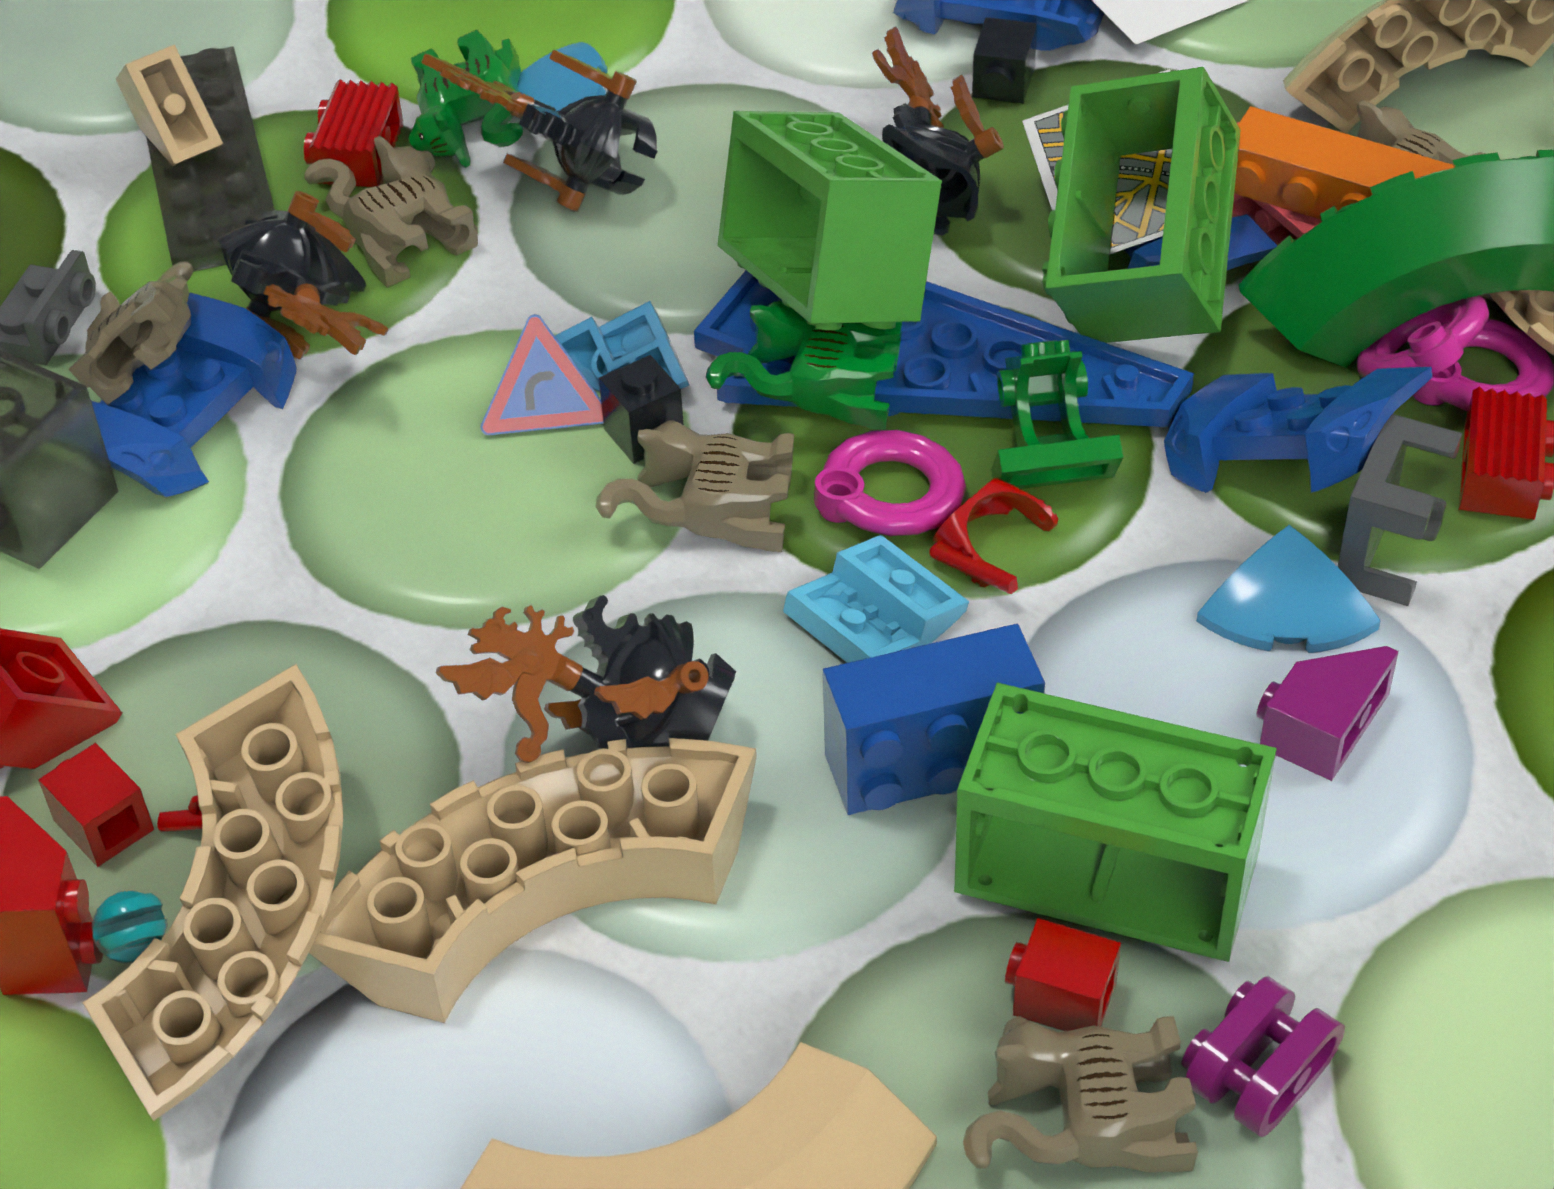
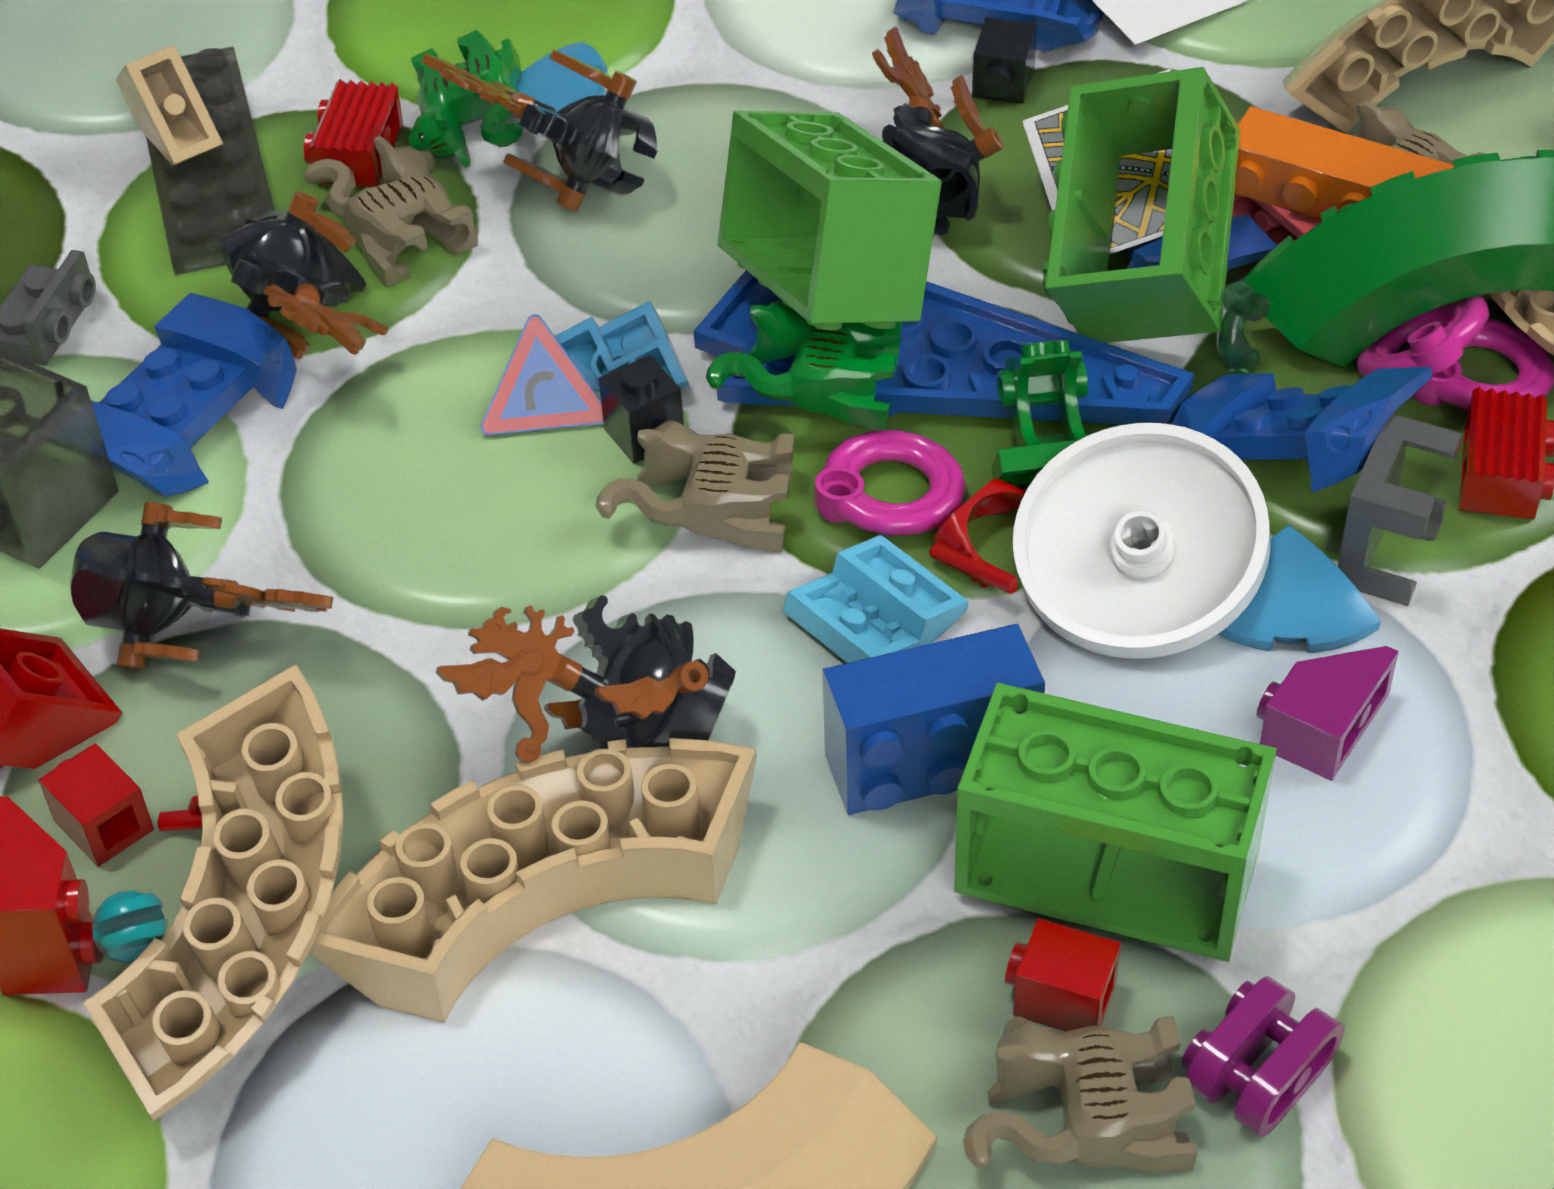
(135, 333): dark tan animal -> none
(146, 587): none -> black helmet
(1142, 540): none -> white dish
(1231, 343): none -> clear green arm

